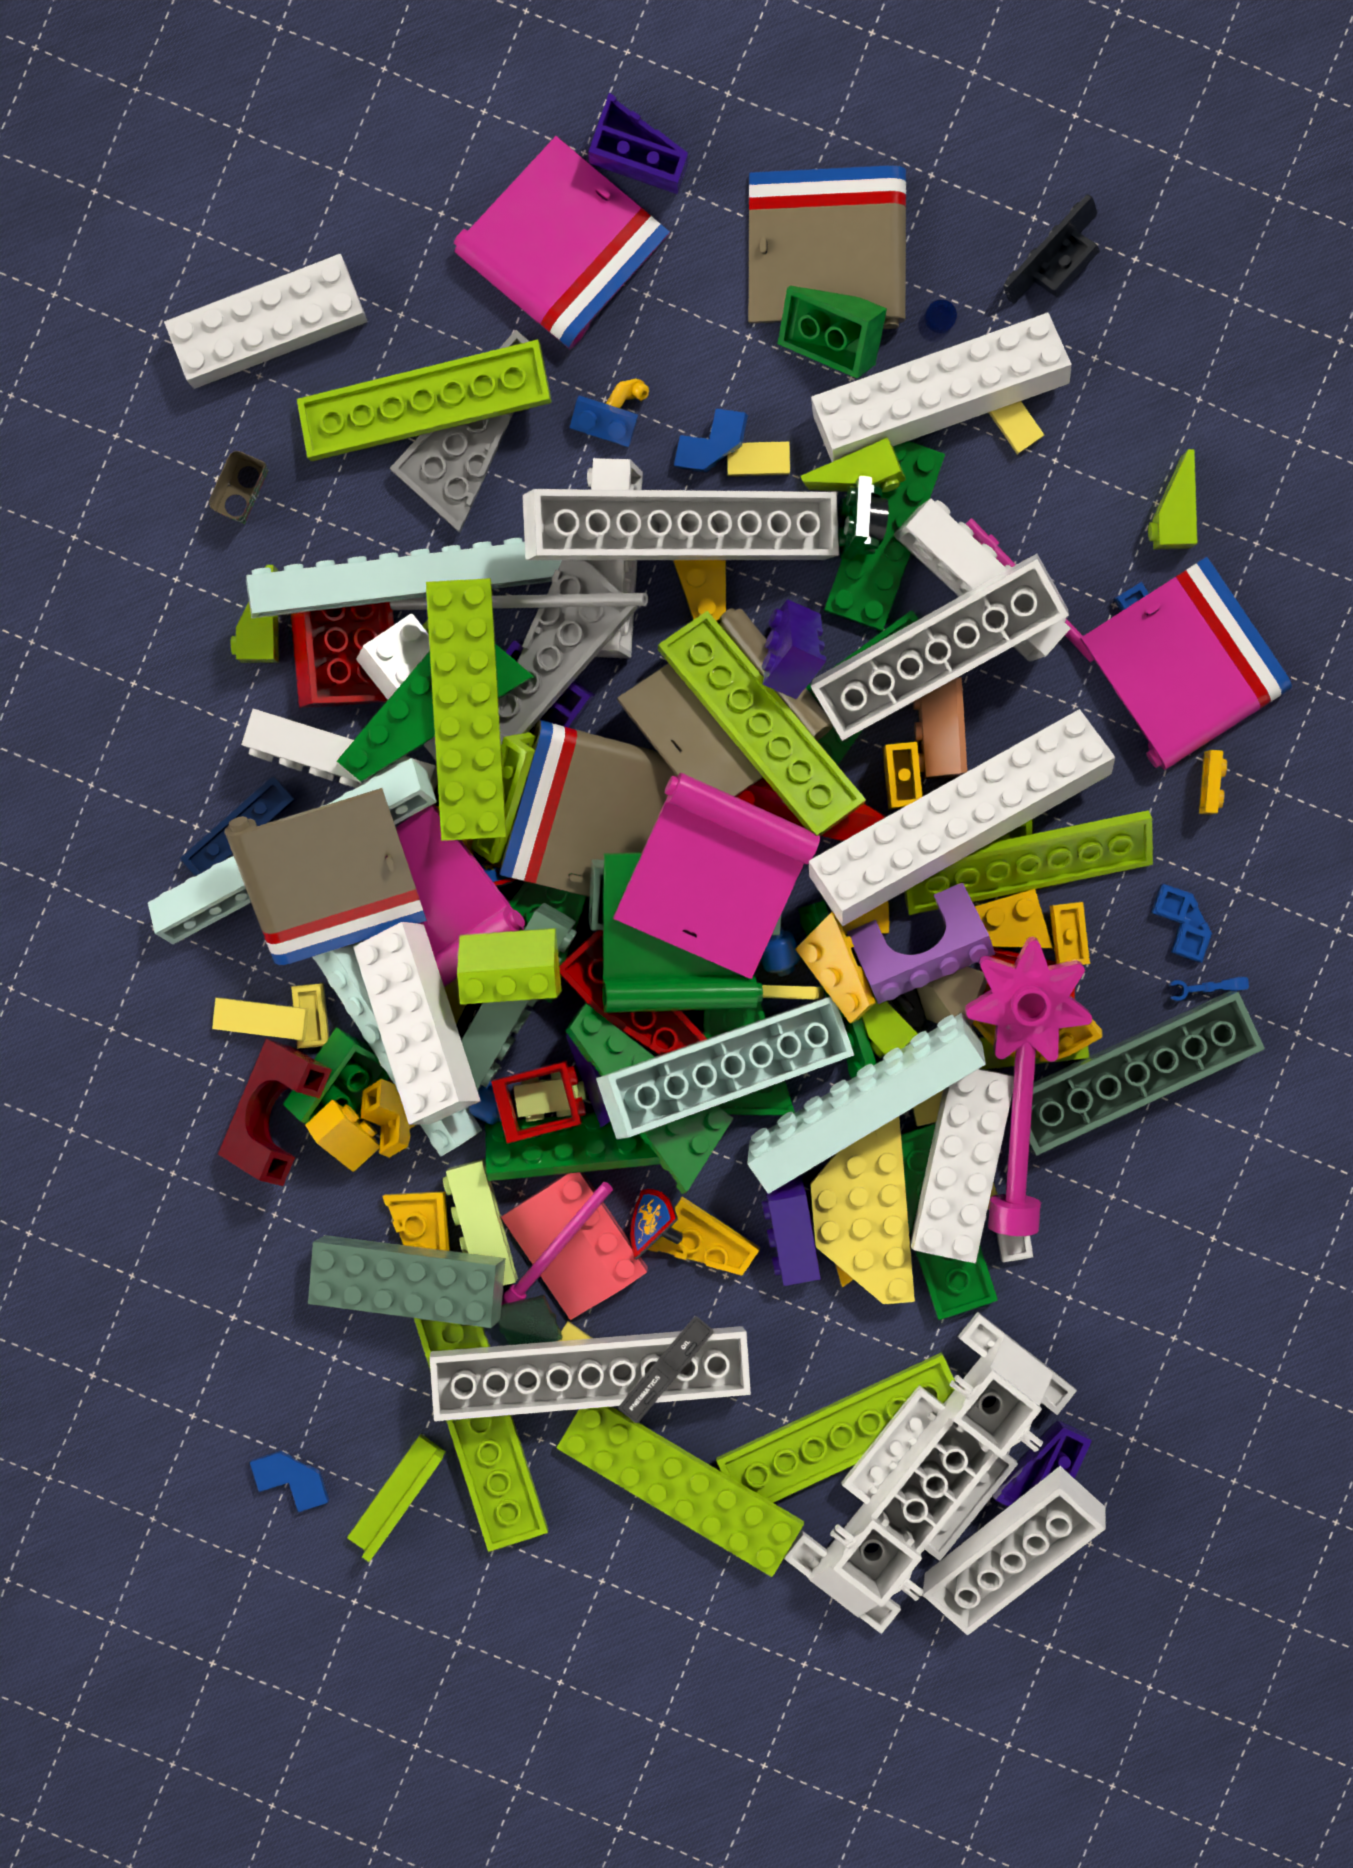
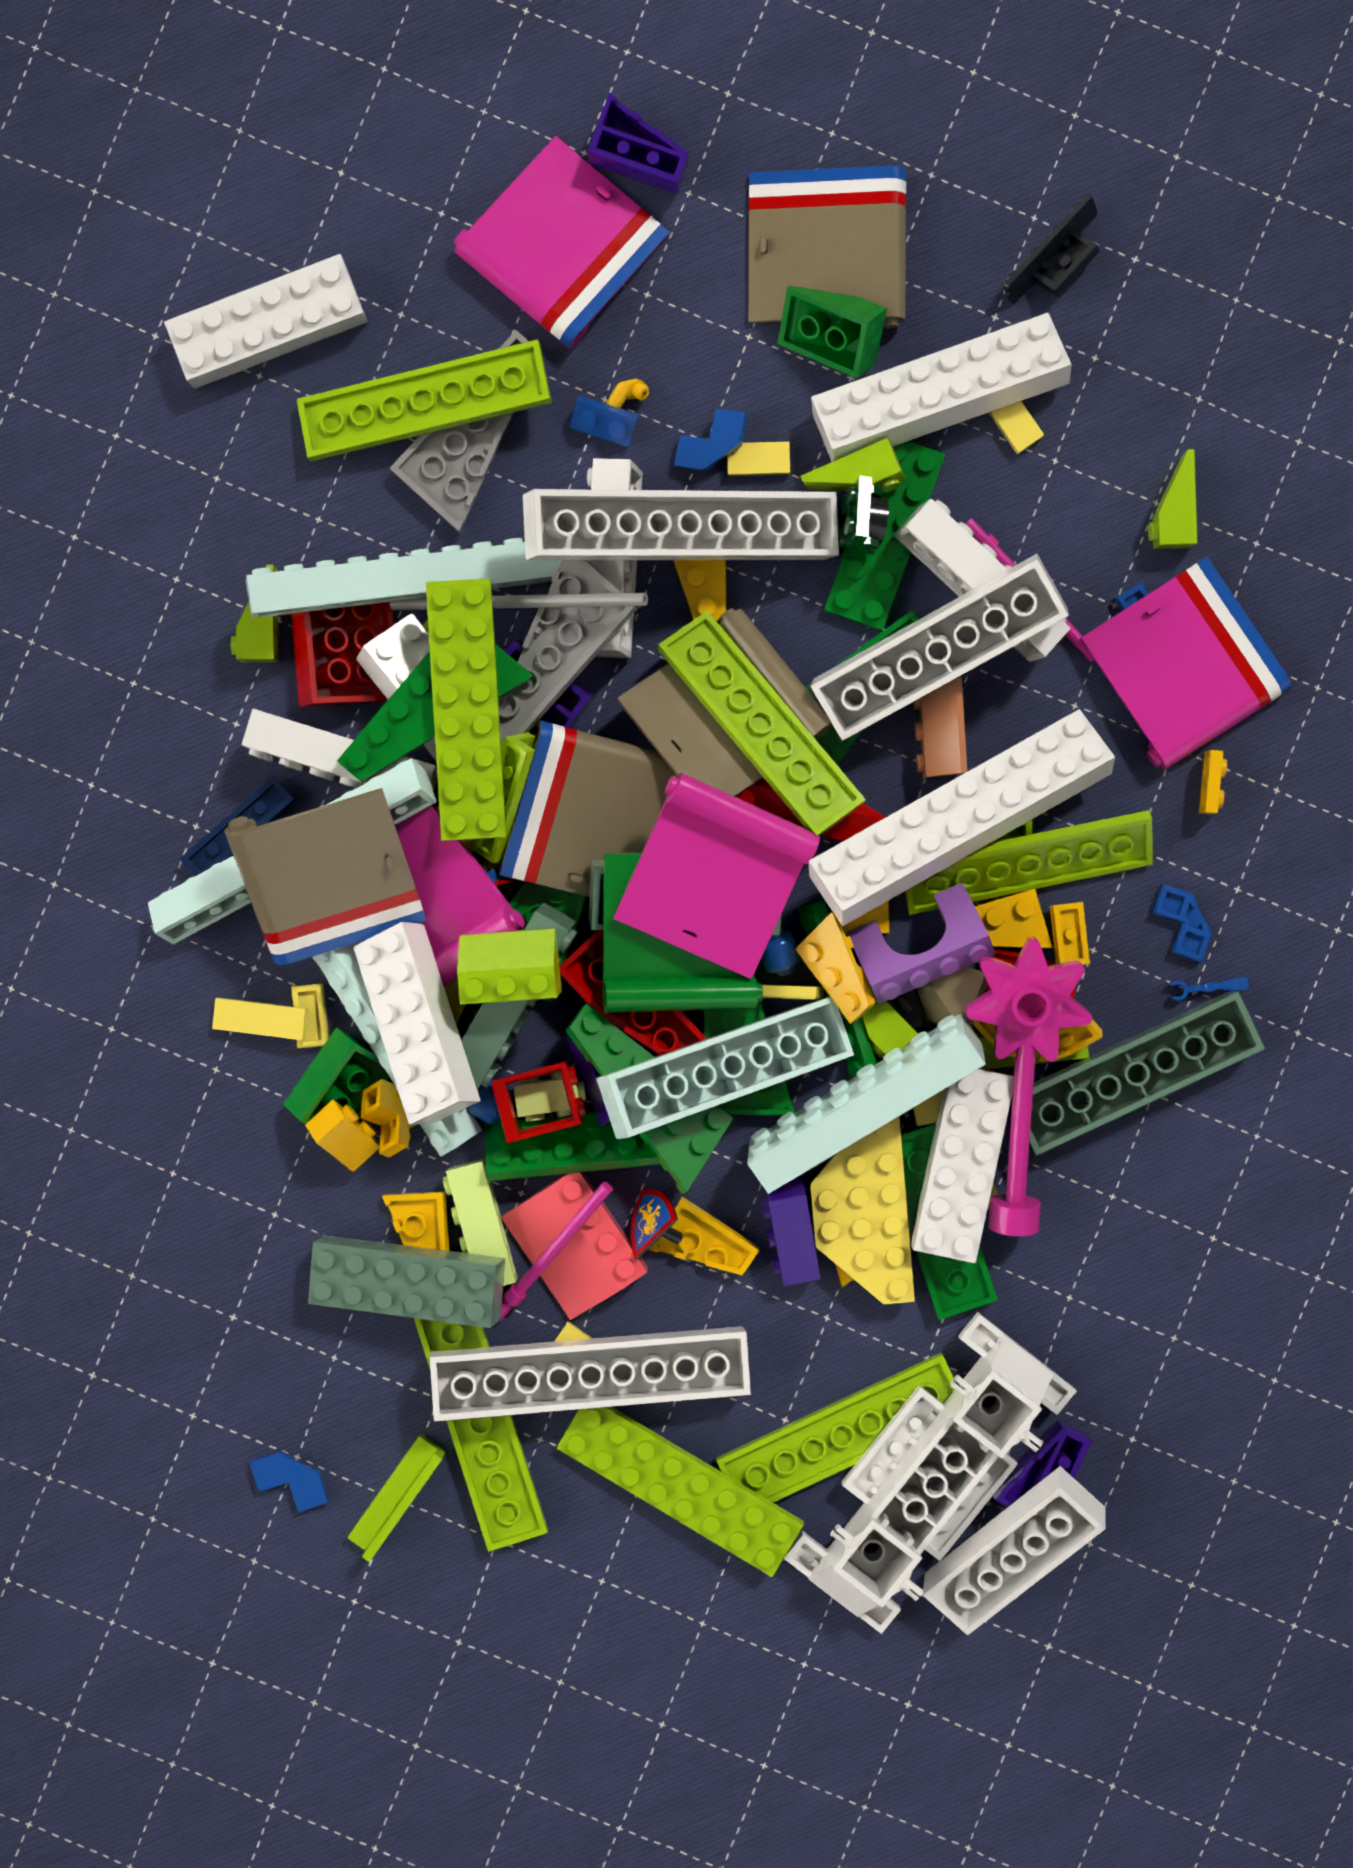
(222, 490): dark tan piece -> none
(248, 1136): dark red arch -> none
(529, 1322): clear green piece -> none
(666, 1369): flat silver sticker -> none
(793, 649): dark purple wedge -> none
(902, 774): yellow brick -> none
(940, 316): clear blue tile -> none
(1014, 1247): white tile -> none

